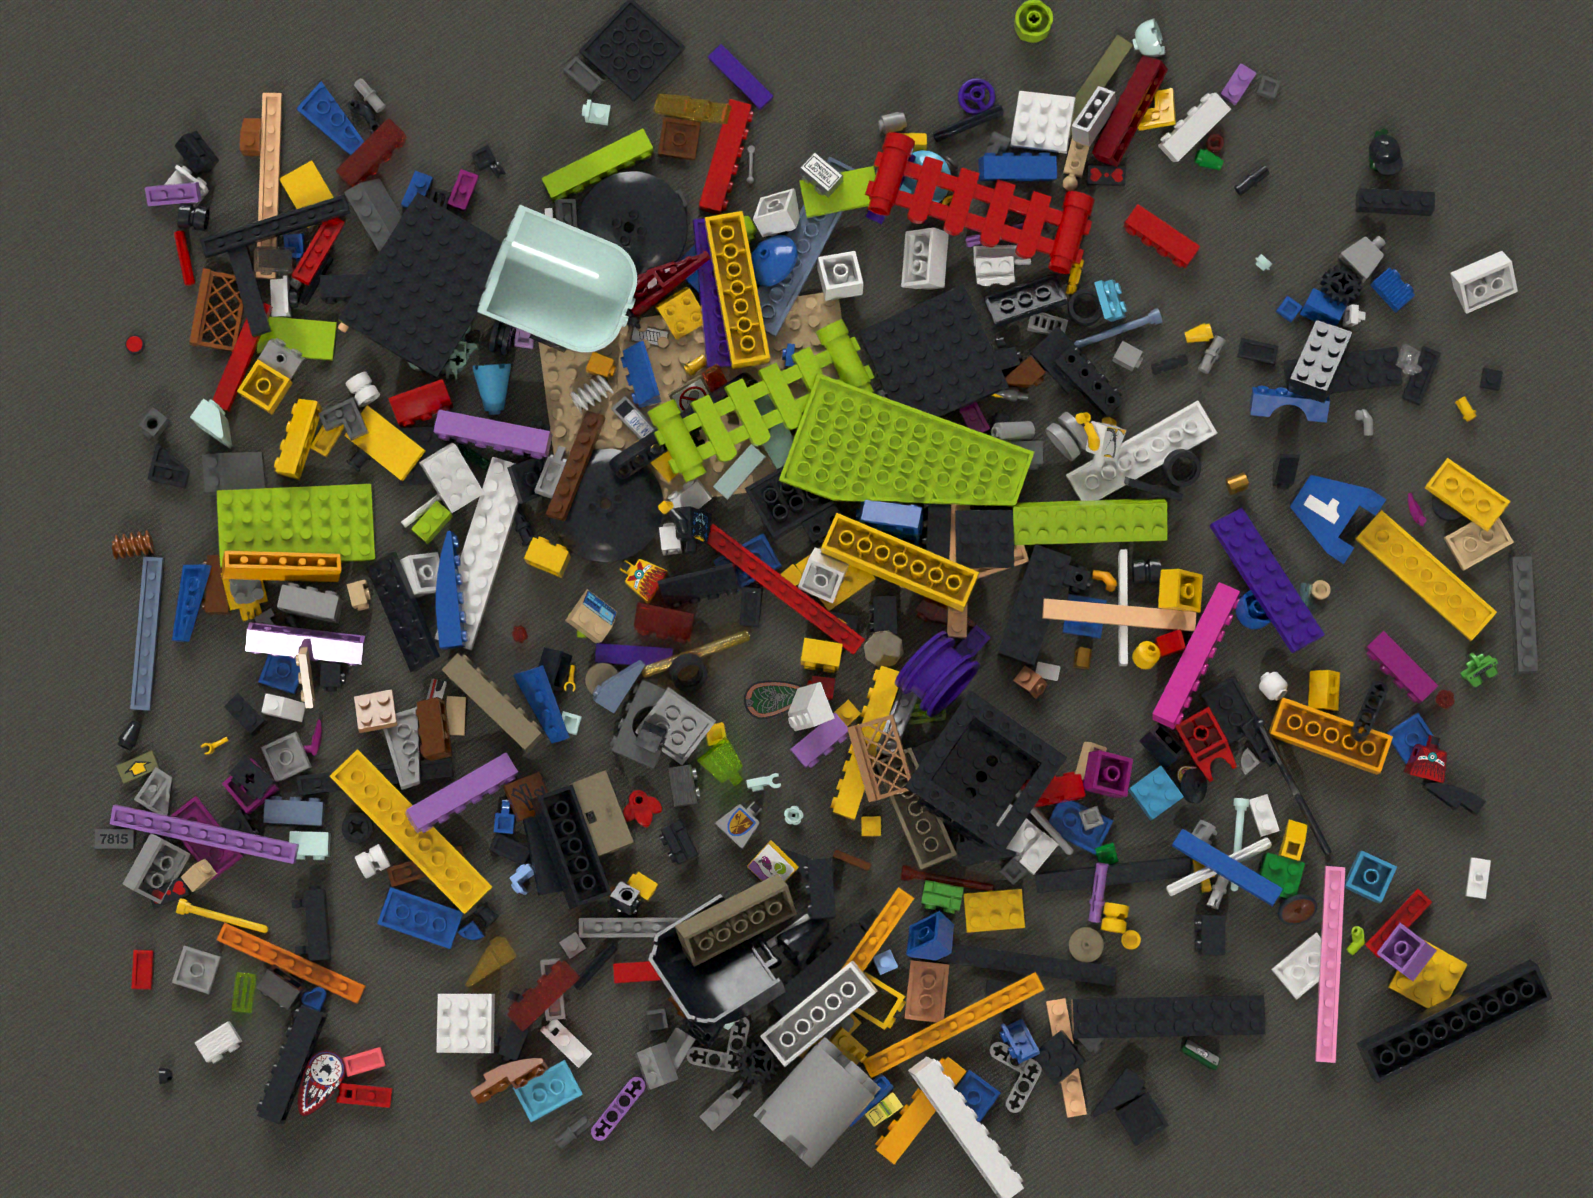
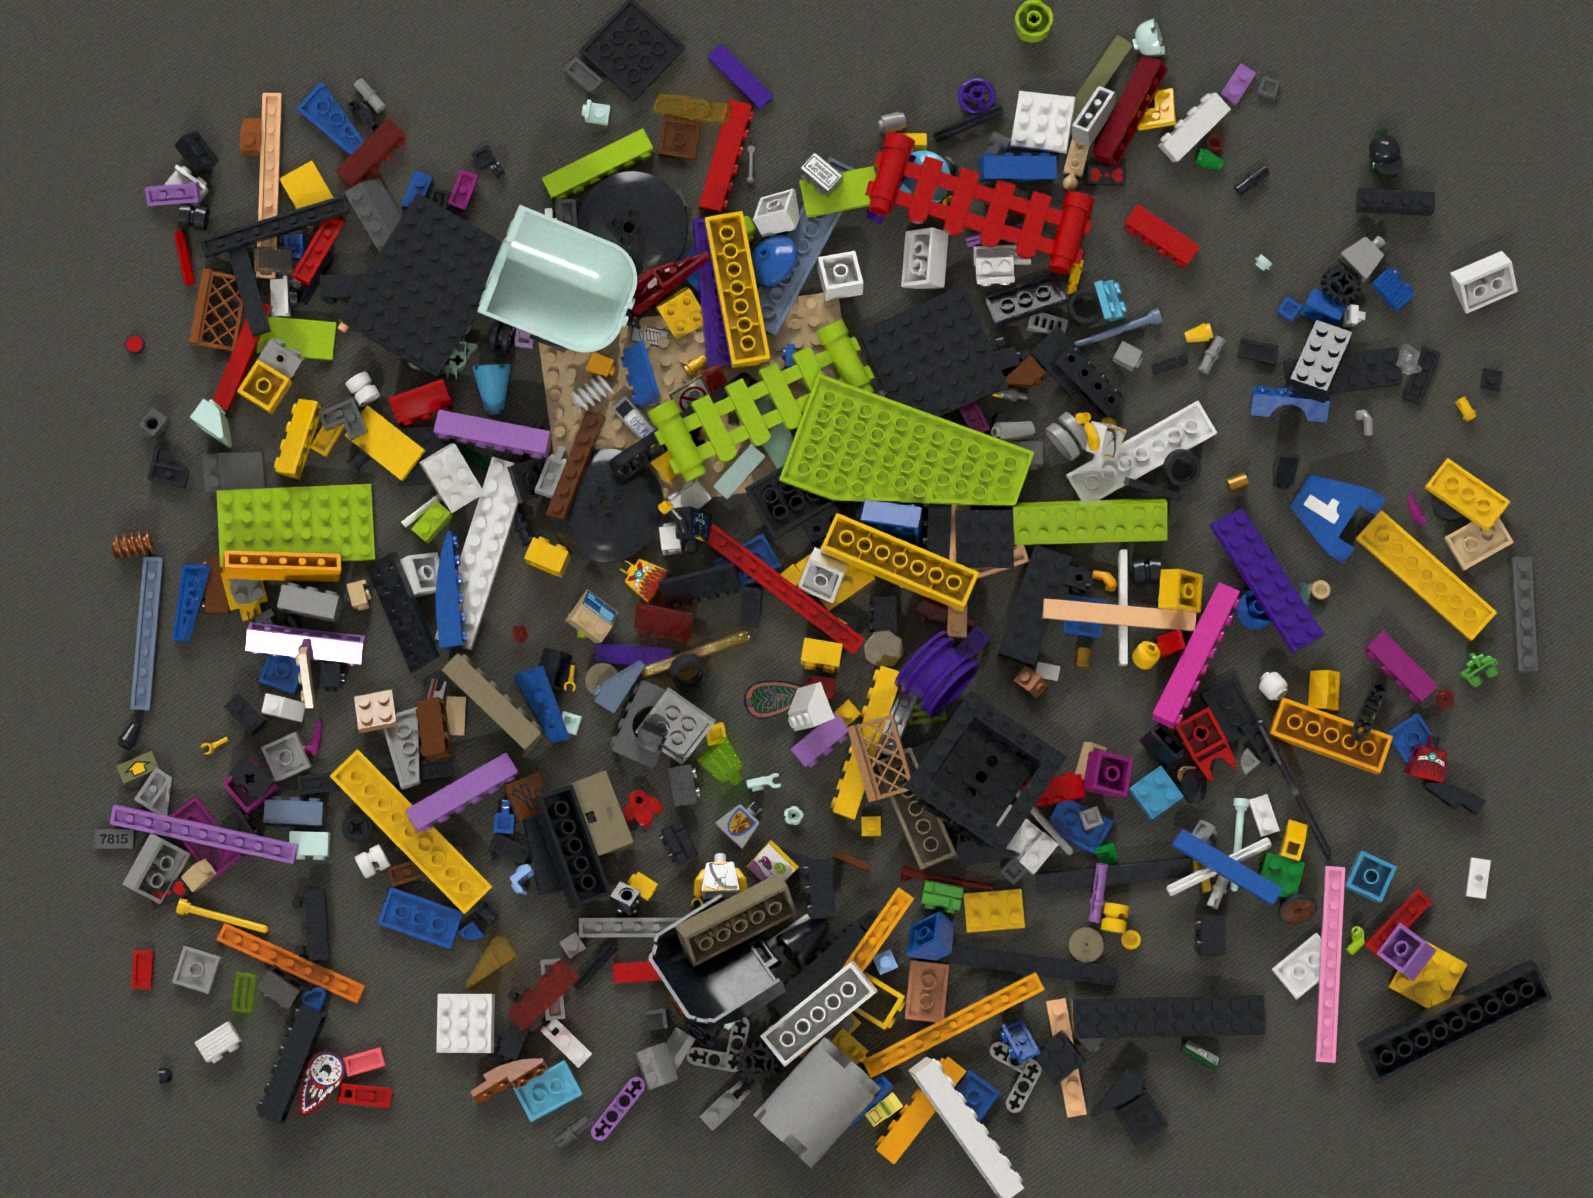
(717, 879): none -> torso

